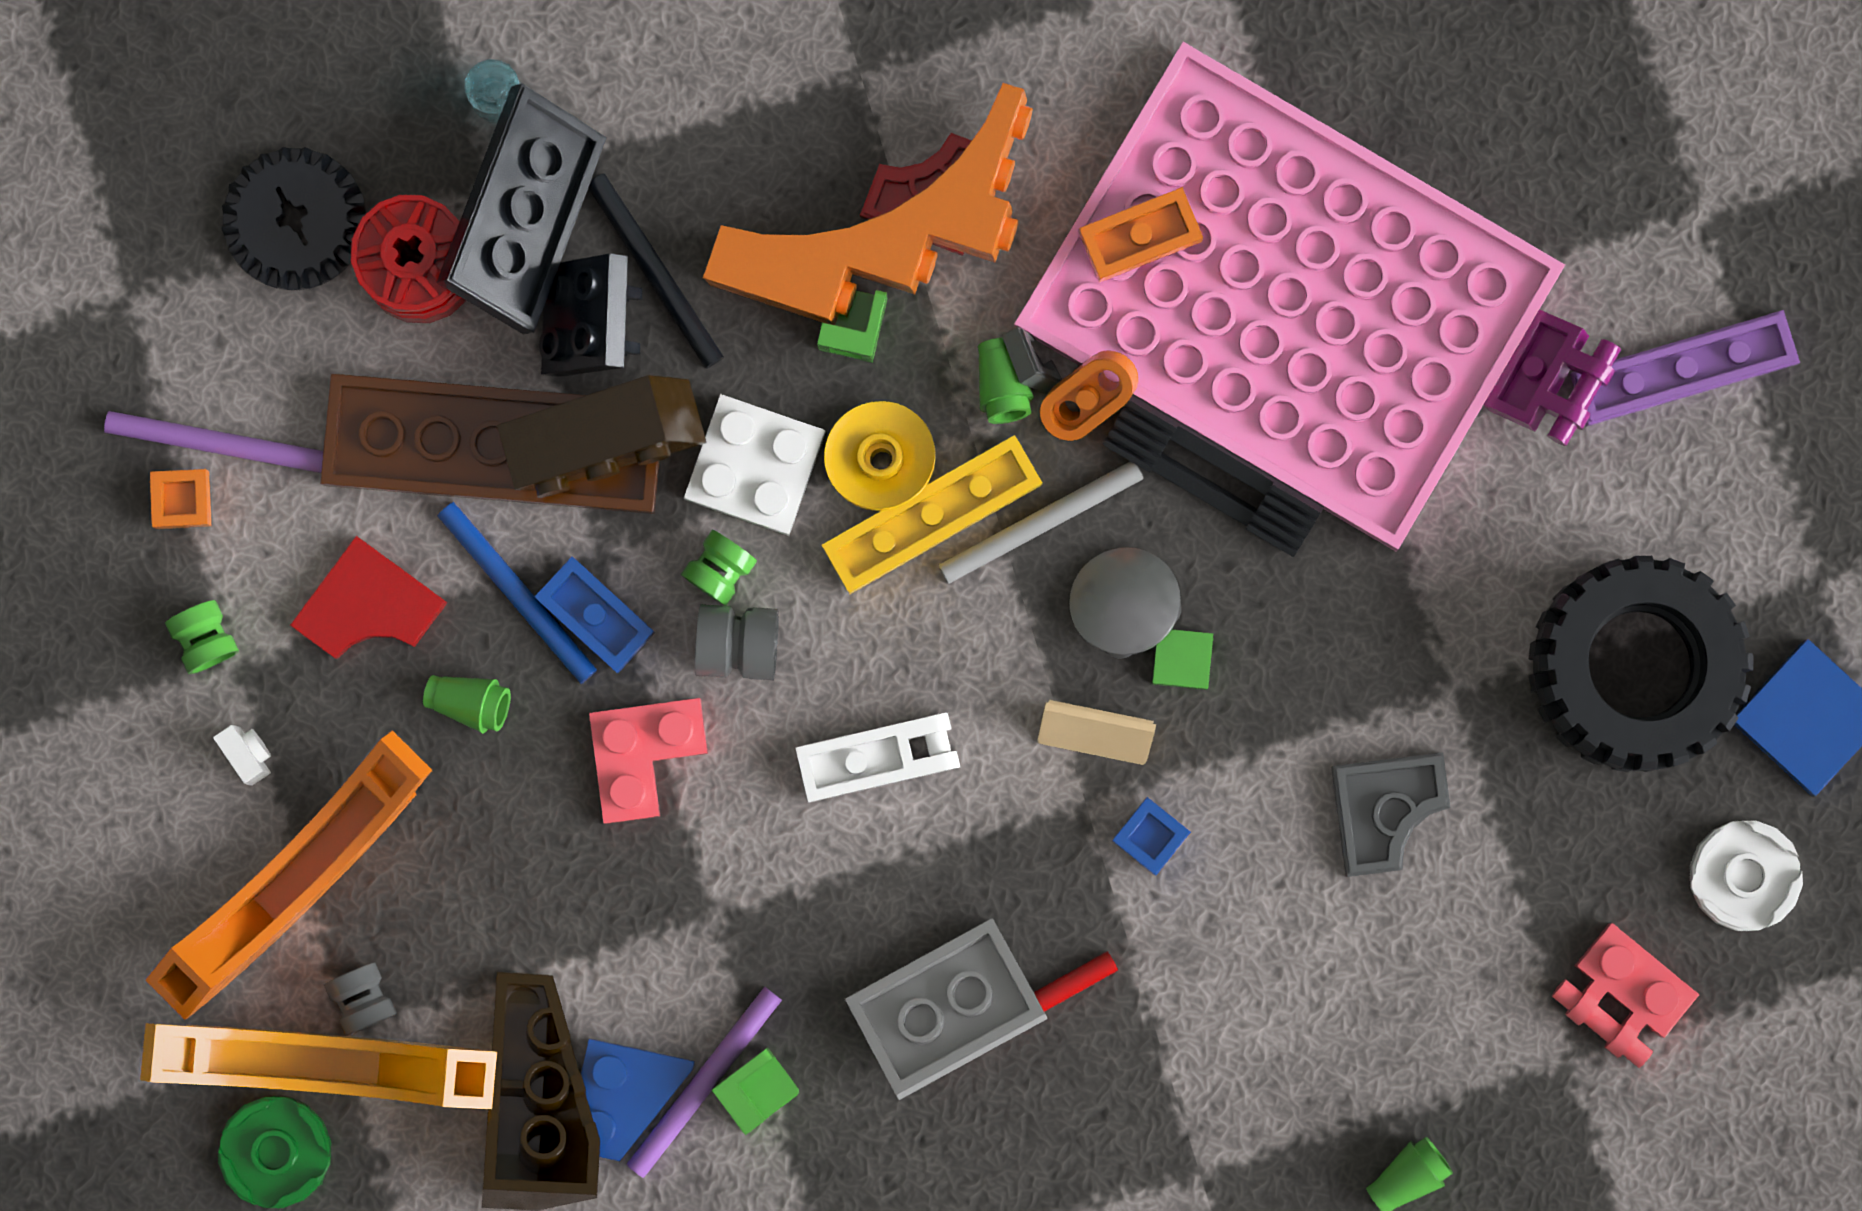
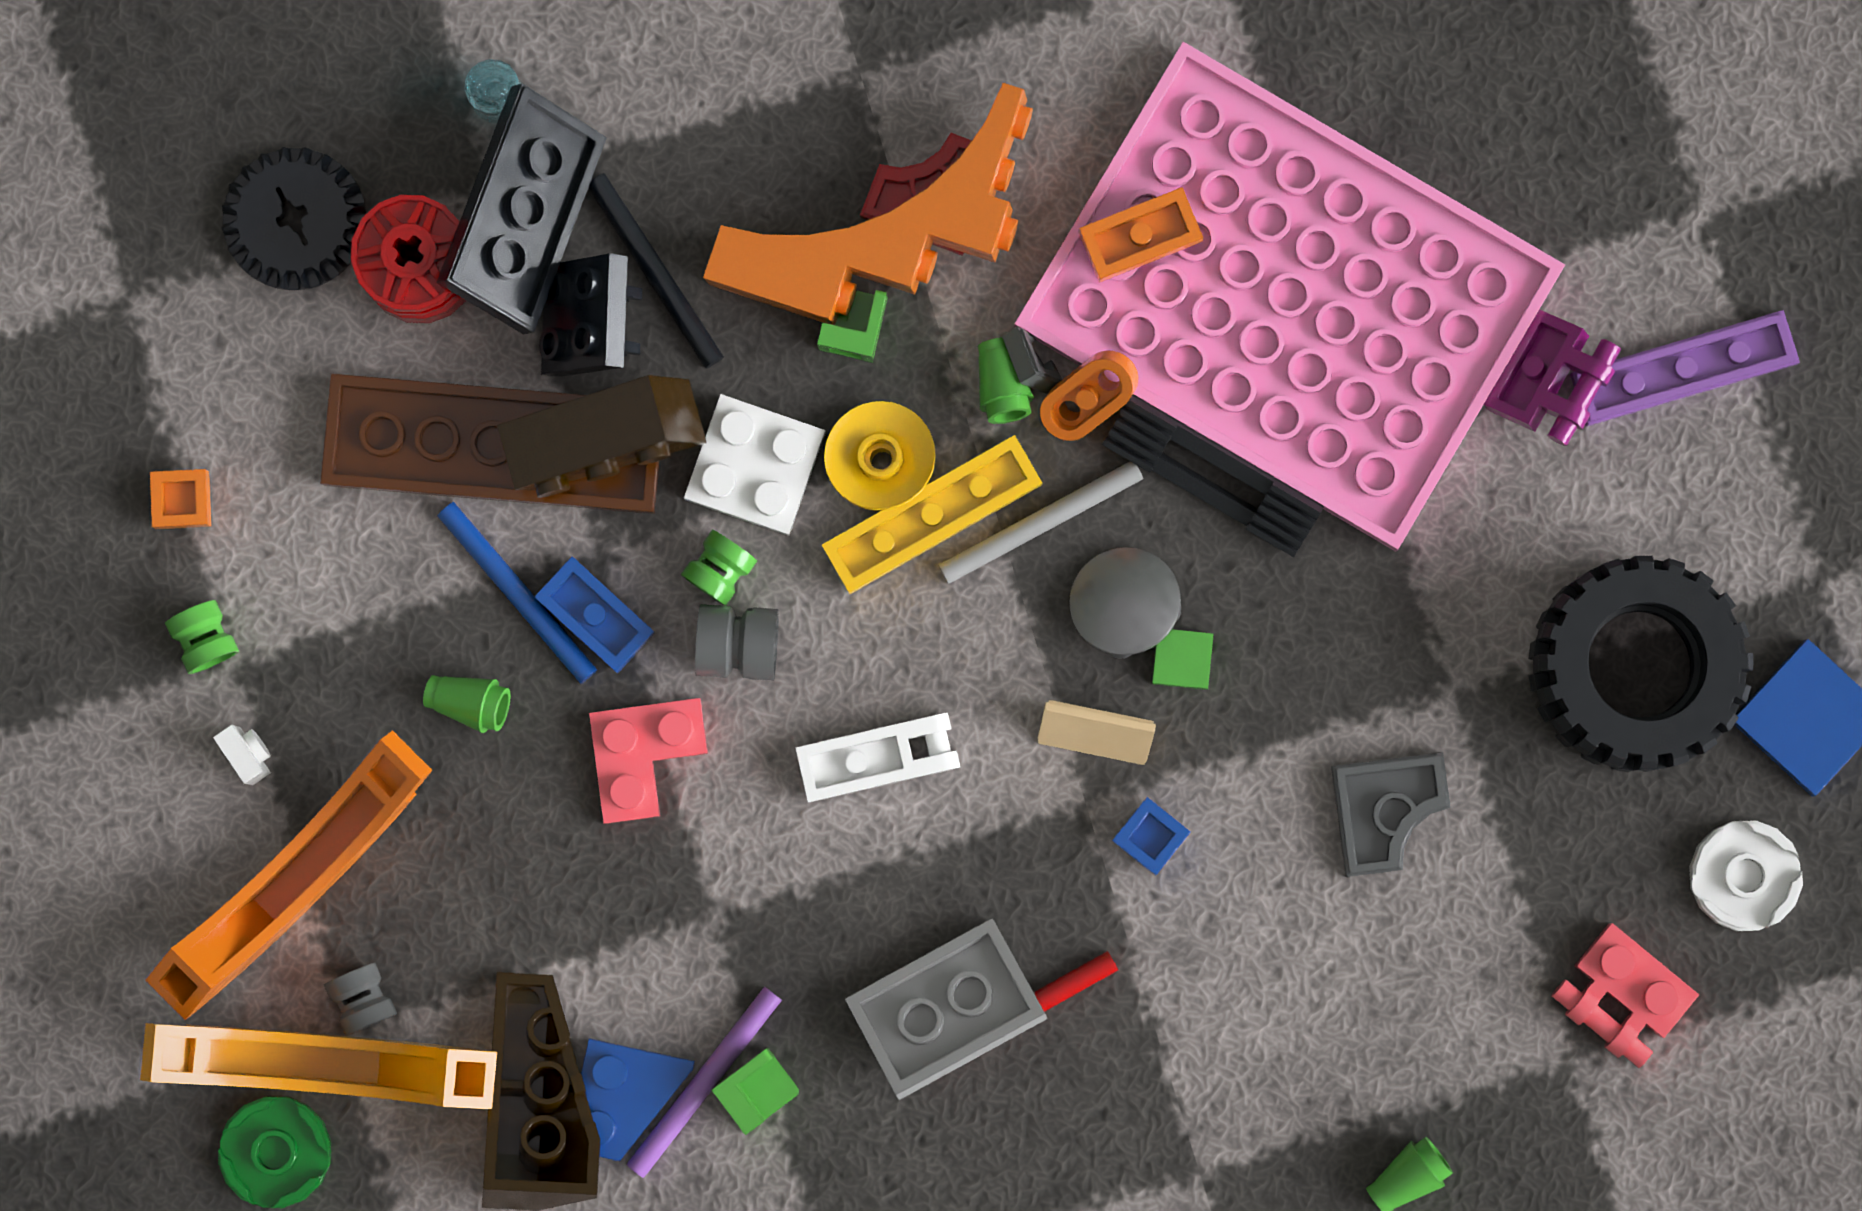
(213, 441): medium lavender bar -> none
(364, 600): red tile -> none

